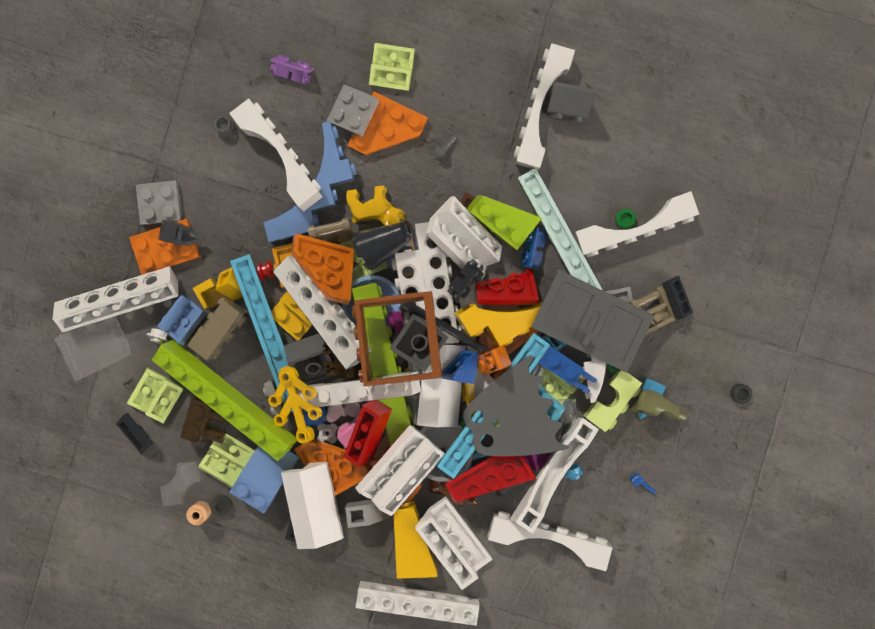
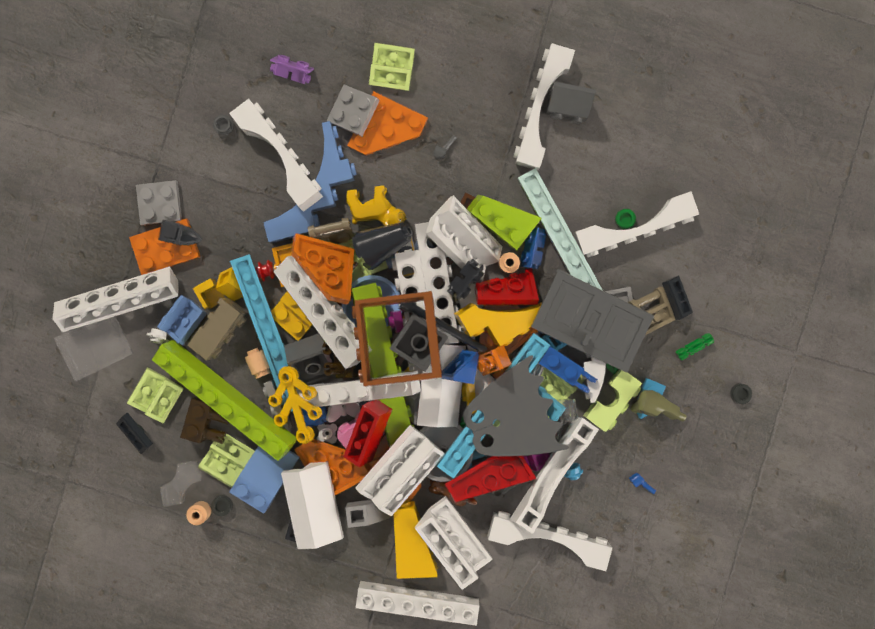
(257, 363): none -> light nougat brick
(502, 262): none -> light nougat brick
(695, 346): none -> green axle

